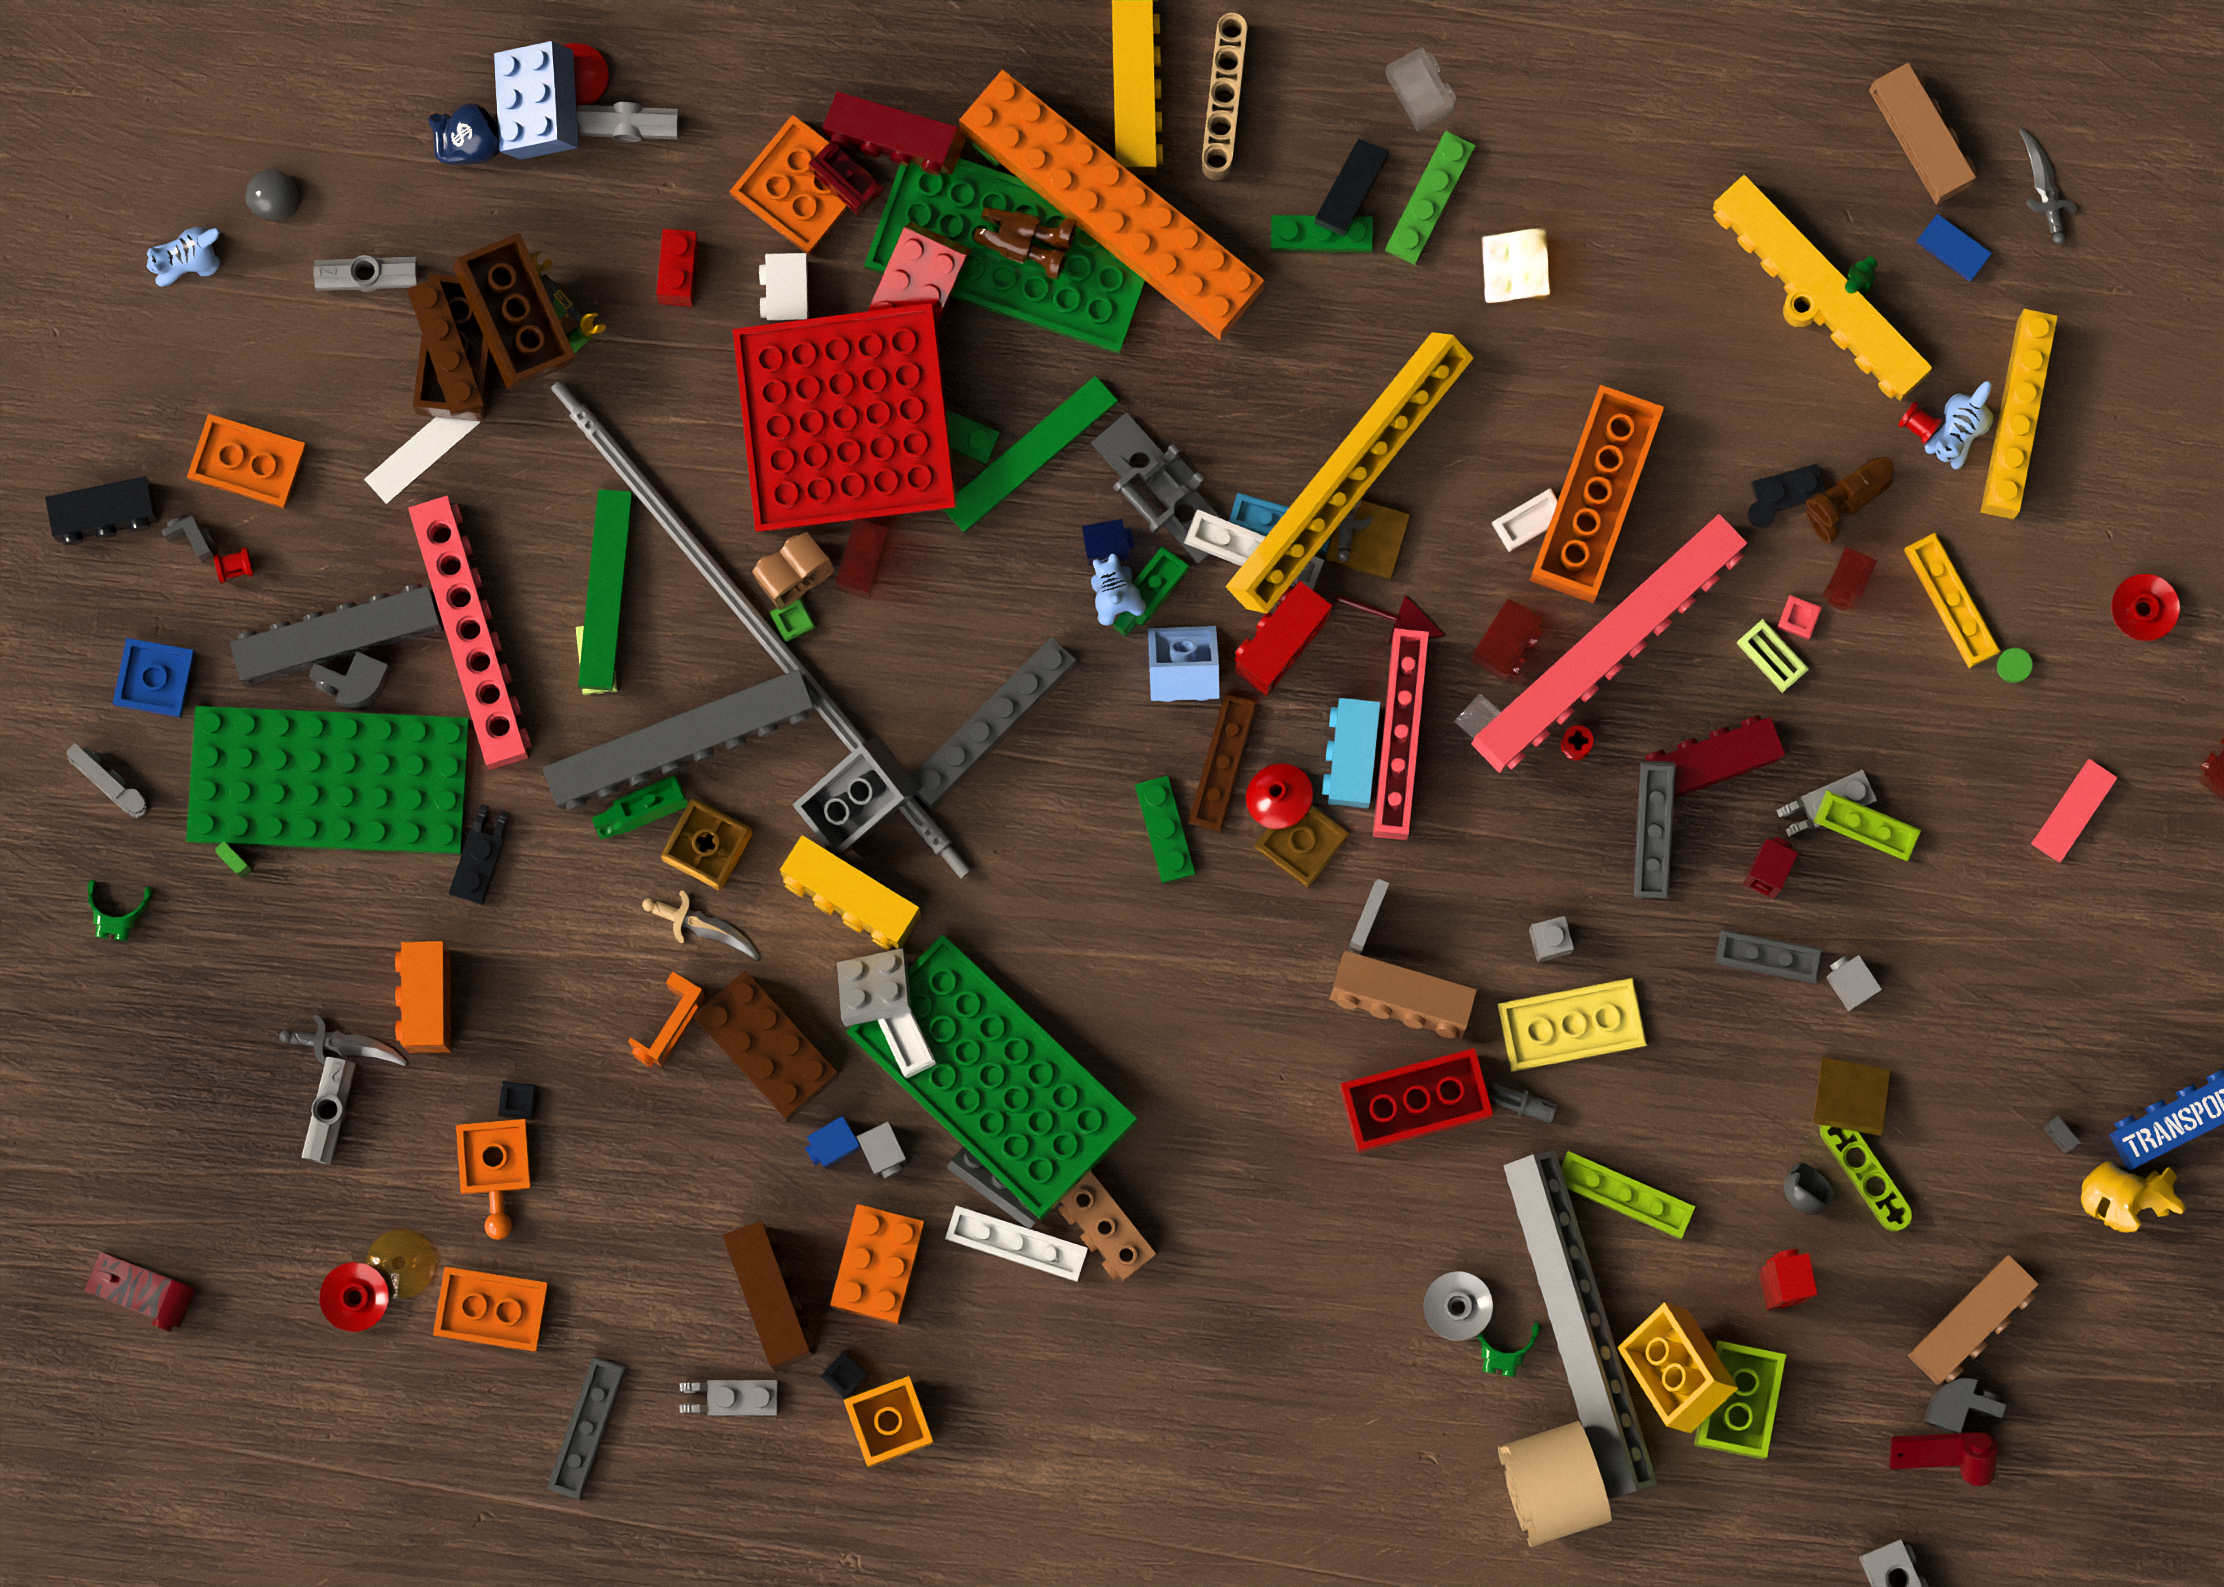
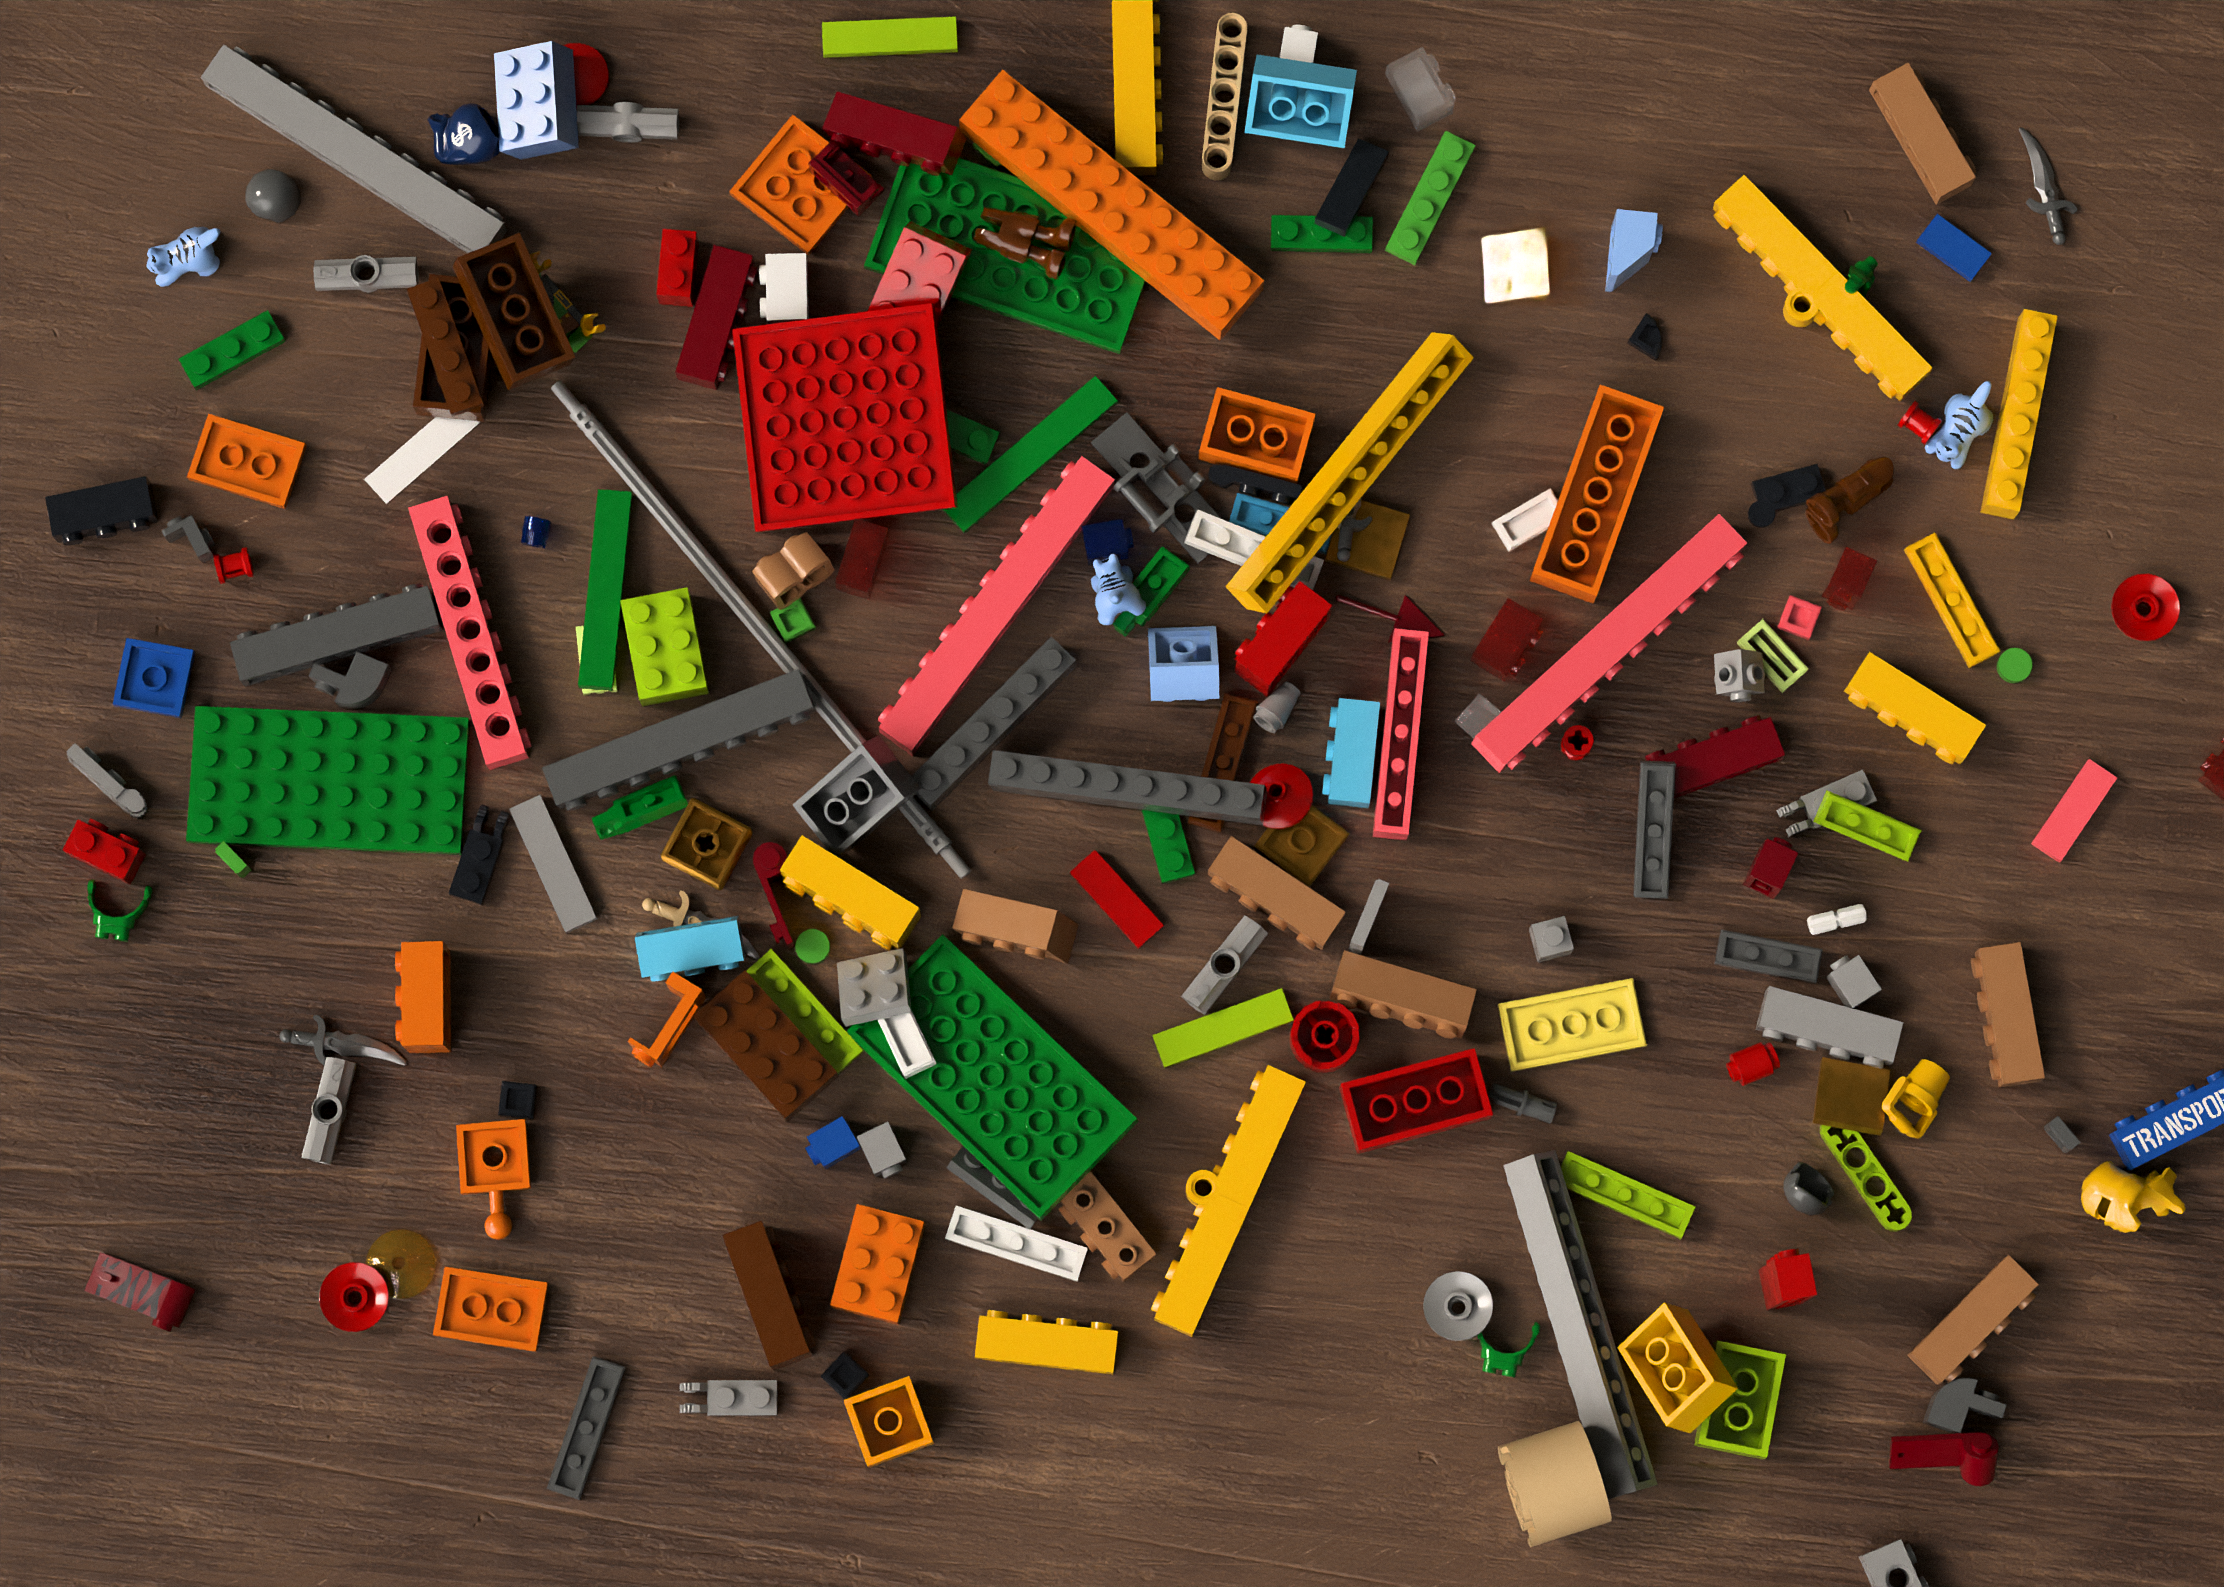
(102, 851): none -> red brick
(231, 350): none -> green plate
(351, 151): none -> light grey brick
(535, 531): none -> clear blue hose
(553, 864): none -> light grey tile
(664, 647): none -> lime brick
(690, 948): none -> medium azure brick
(714, 317): none -> dark red brick
(768, 861): none -> dark red door
(805, 1011): none -> lime plate
(812, 946): none -> bright green tile
(889, 37): none -> lime tile
(996, 605): none -> coral brick
(1015, 926): none -> medium nougat wedge
(1046, 1344): none -> yellow brick
(1116, 899): none -> red tile
(1128, 787): none -> dark grey brick
(1222, 1028): none -> lime tile
(1229, 1201): none -> yellow hinge
(1239, 948): none -> light grey piece
(1252, 483): none -> black hinge
(1256, 435): none -> orange brick
(1275, 893): none -> medium nougat brick
(1276, 708): none -> light grey cone
(1299, 43): none -> white brick
(1300, 101): none -> medium azure brick
(1344, 1038): none -> red brick
(1631, 244): none -> light blue slope
(1647, 338): none -> black tile
(1739, 674): none -> light grey brick
(1753, 1063): none -> red brick
(1828, 1026): none -> light grey brick
(1843, 917): none -> white piece
(1914, 708): none -> yellow brick
(1920, 1093): none -> yellow piece
(2008, 1014): none -> medium nougat brick

